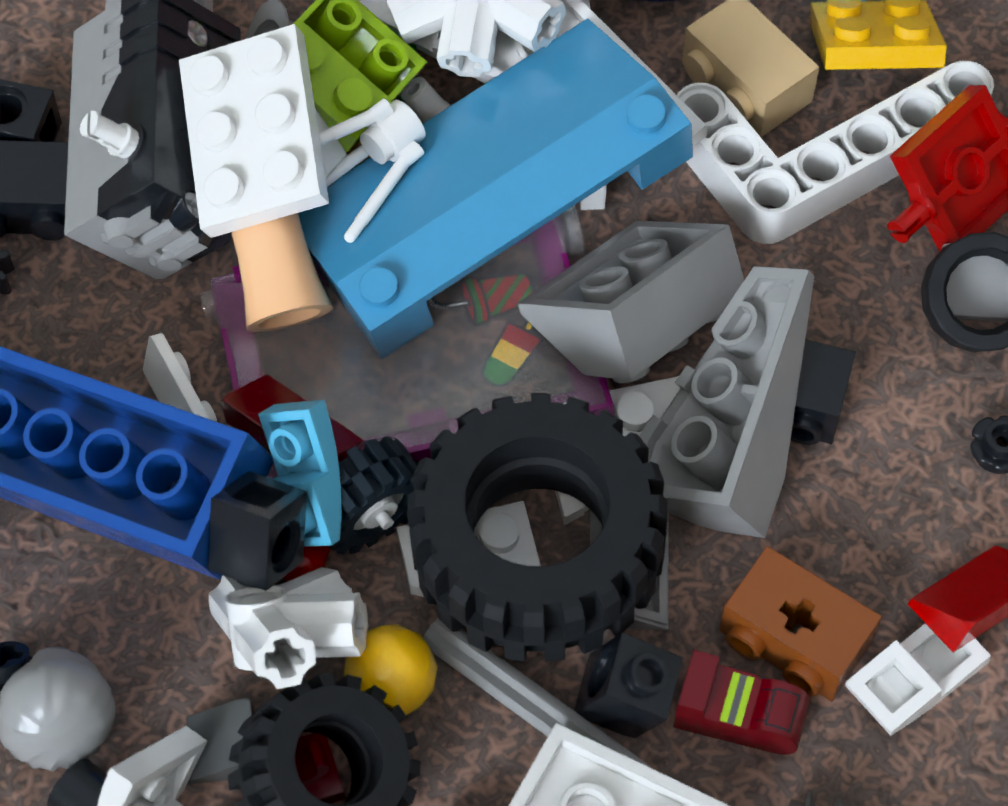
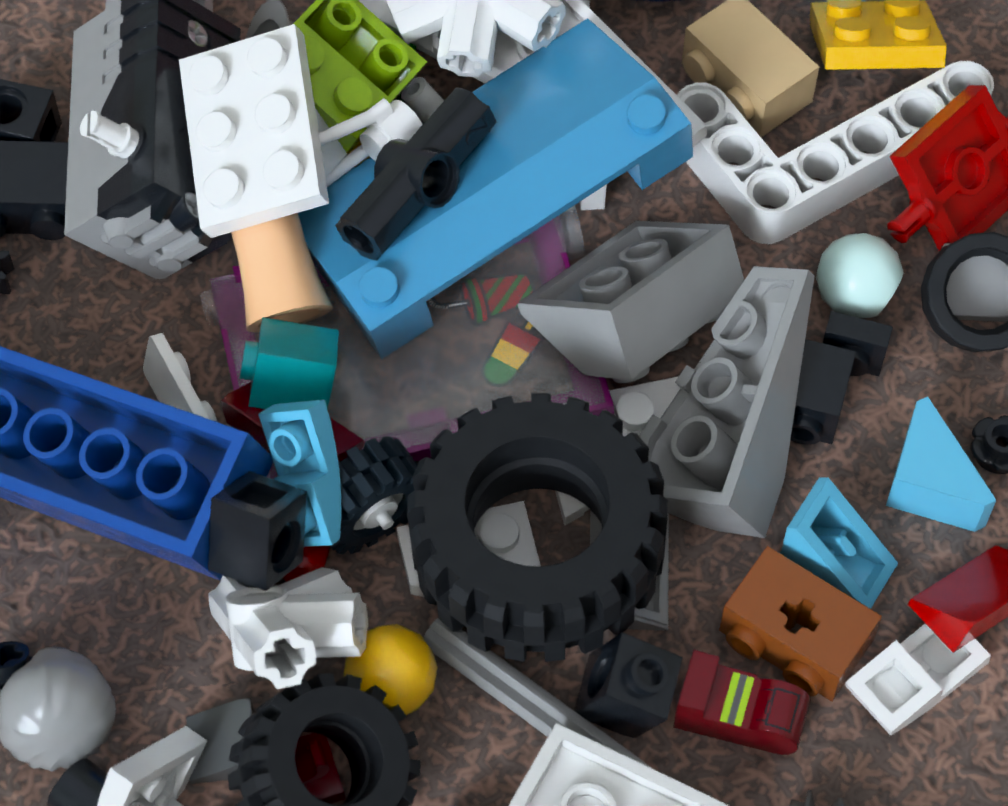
(290, 363): none -> teal brick
(416, 173): none -> black piece
(838, 544): none -> medium azure slope
(859, 275): none -> light aqua piece
(859, 335): none -> black plate
(937, 476): none -> medium azure slope

